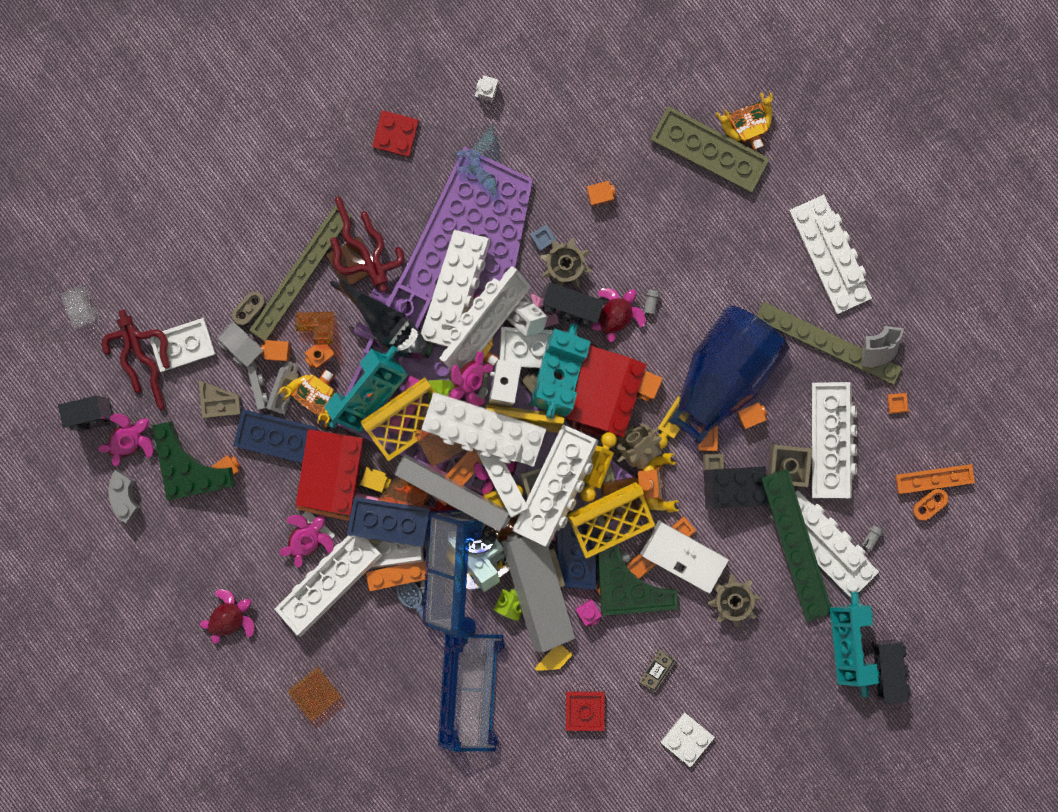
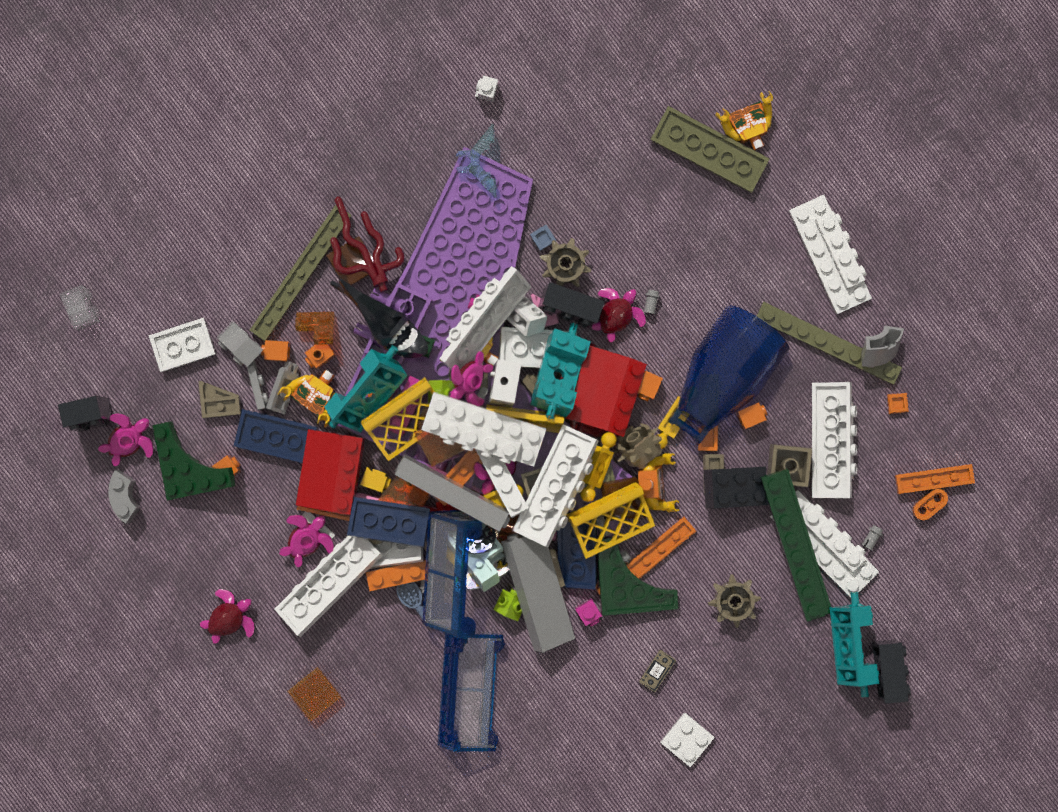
(131, 338): dark red plant -> none
(247, 306): dark tan plate -> none
(395, 133): red plate -> none
(455, 285): white plate -> none
(554, 659): yellow tile -> none
(585, 710): red plate -> none
(600, 193): orange brick -> none
(684, 556): white brick -> none

